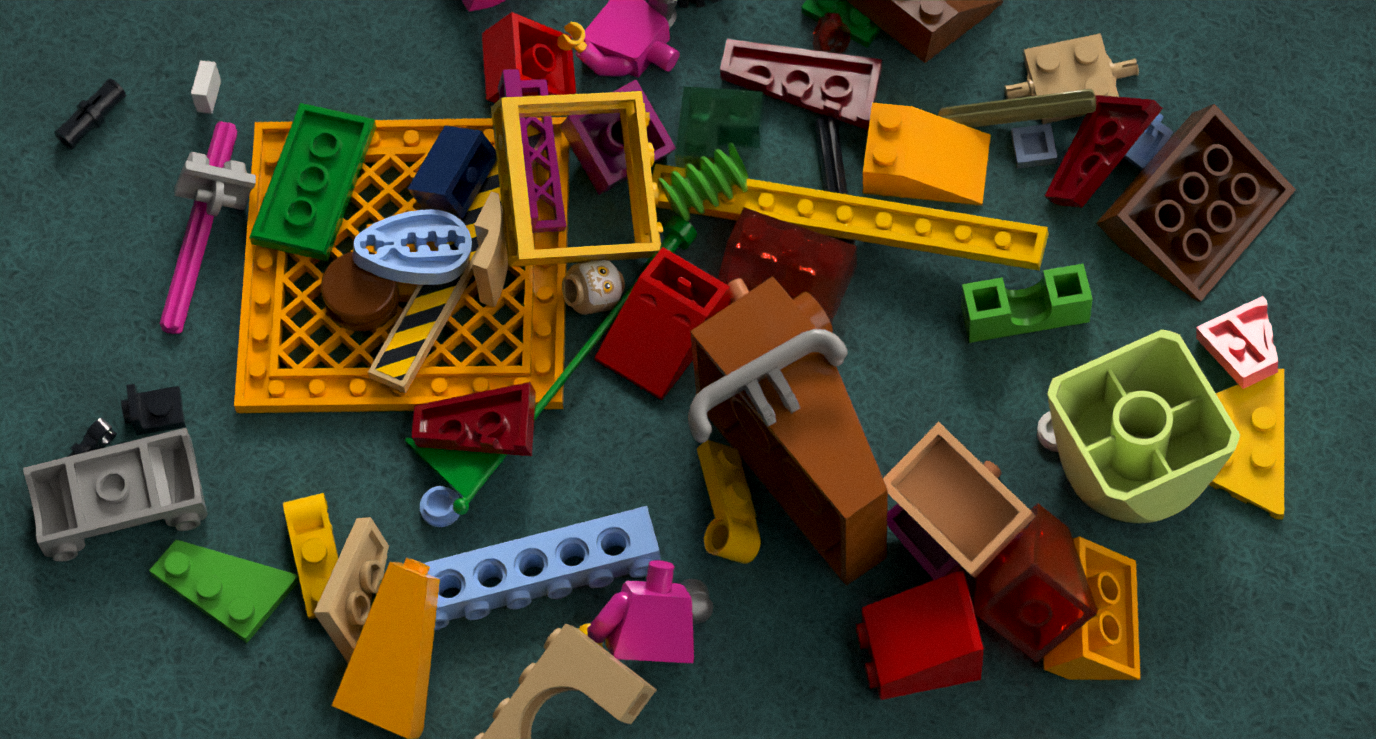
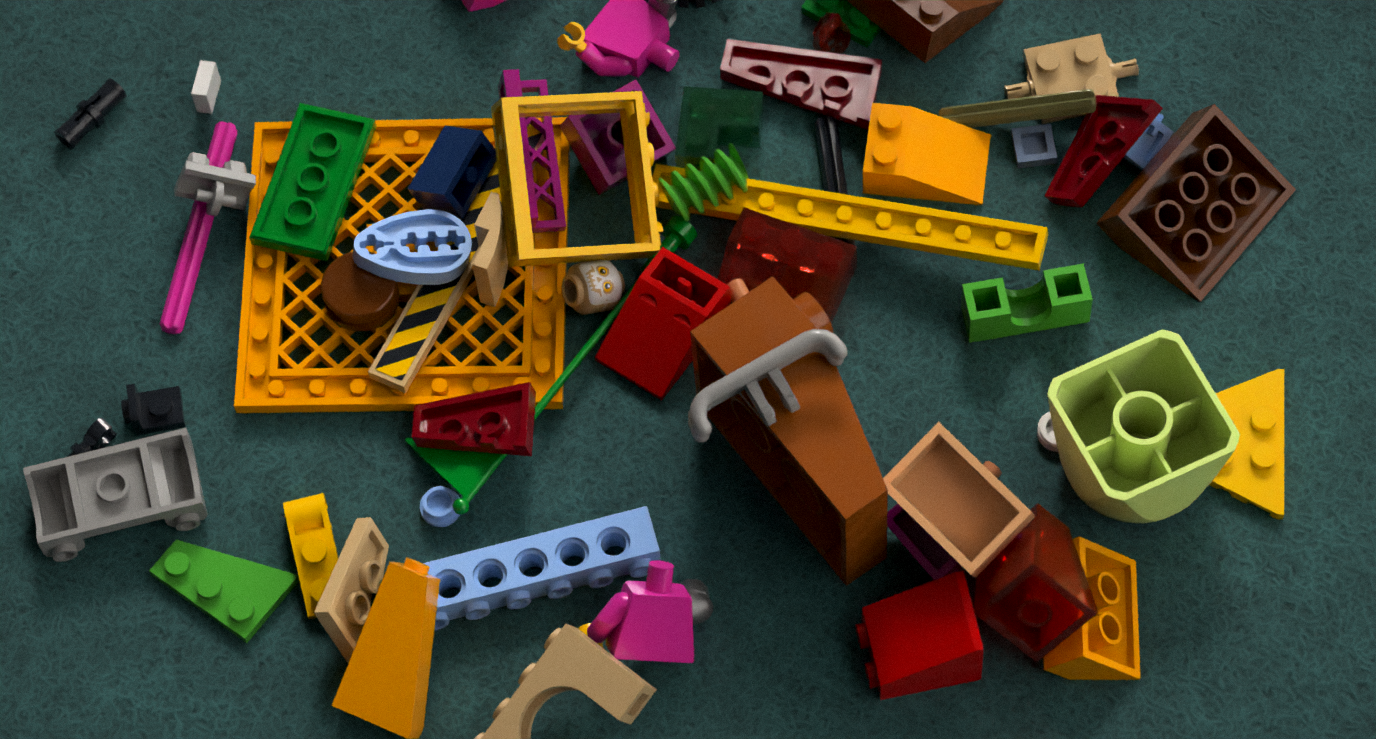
(532, 49): red slope -> none
(734, 529): yellow plate -> none
(1242, 342): wing -> none

